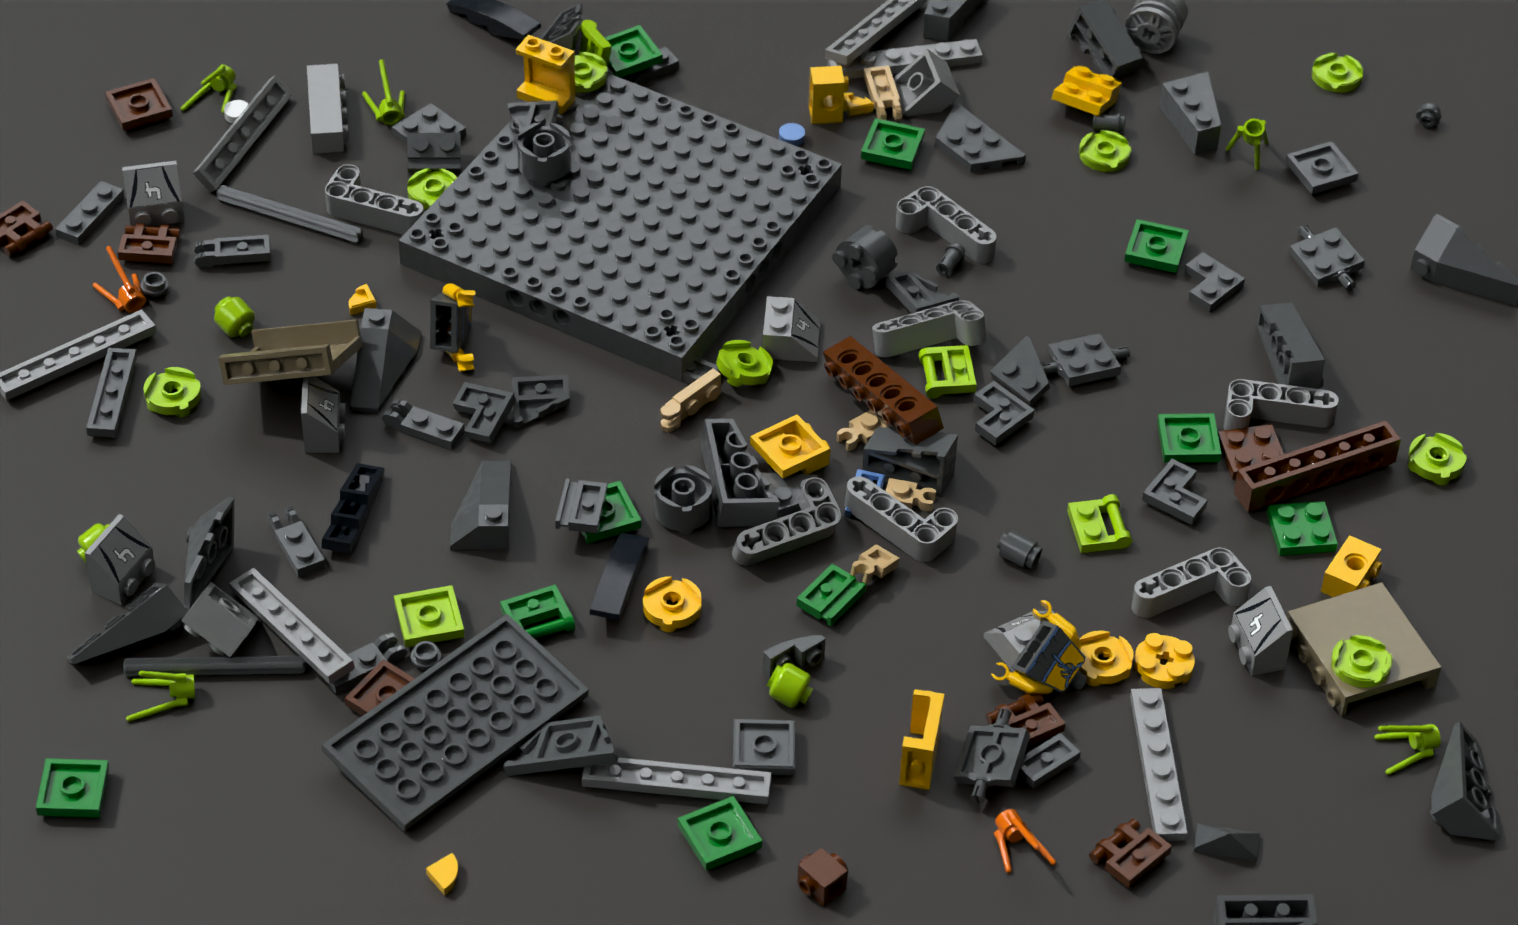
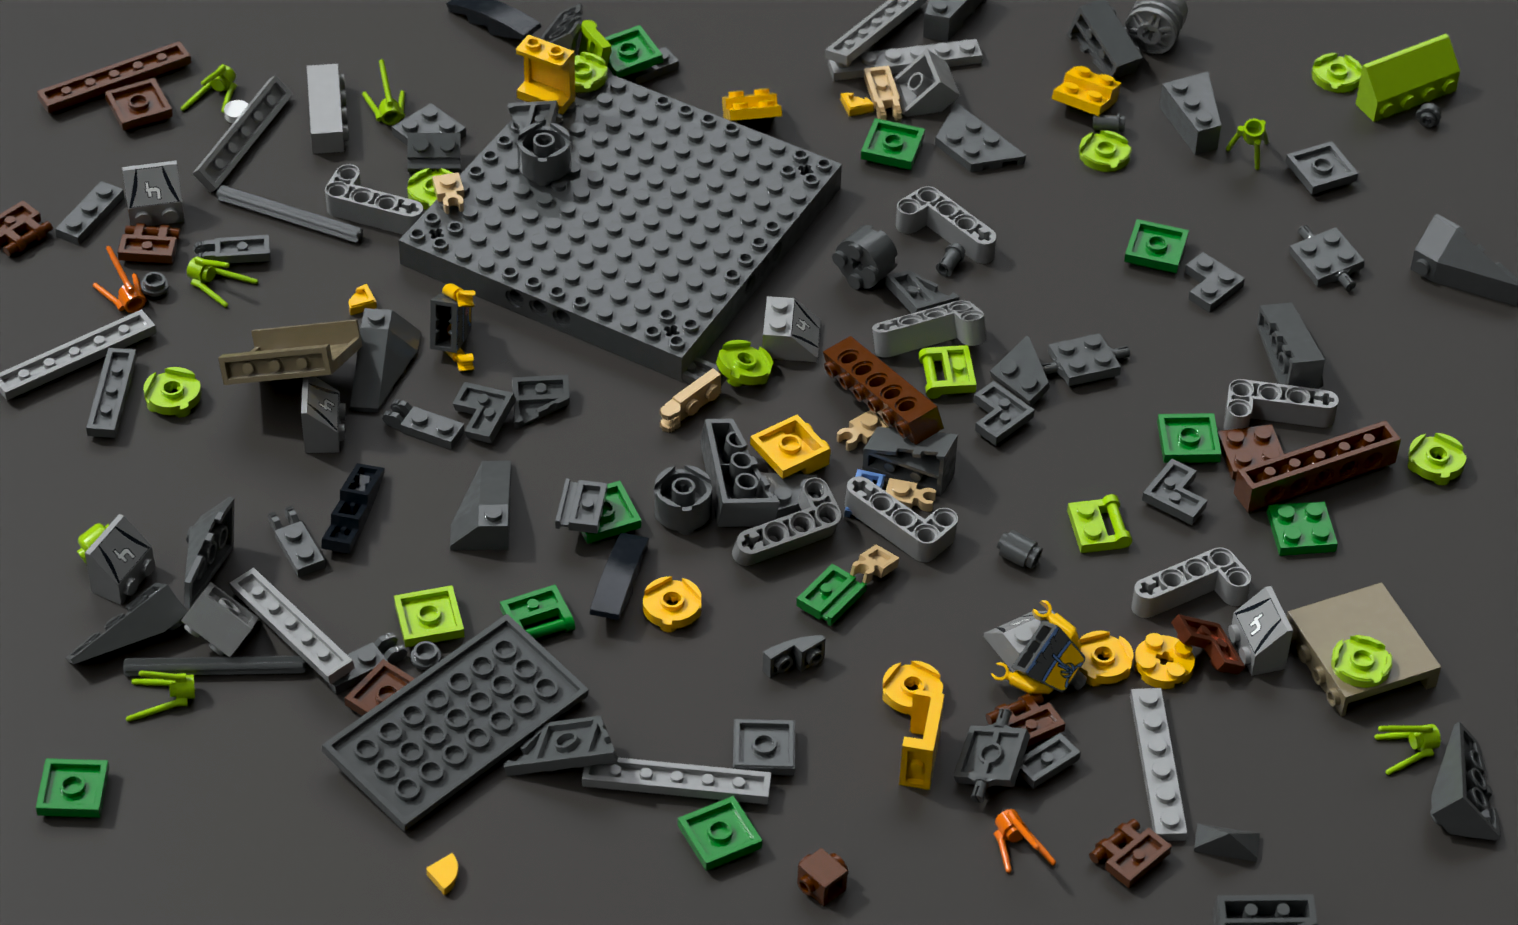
(114, 76): none -> reddish brown plate
(204, 270): none -> lime plant
(234, 317): lime head -> none
(449, 190): none -> tan plate
(753, 106): none -> yellow plate
(789, 685): lime head -> none
(792, 134): medium blue tile -> none
(827, 94): yellow brick -> none
(898, 677): none -> yellow plate
(1211, 638): none -> copper plate
(1352, 568): yellow brick -> none
(1408, 78): none -> lime slope

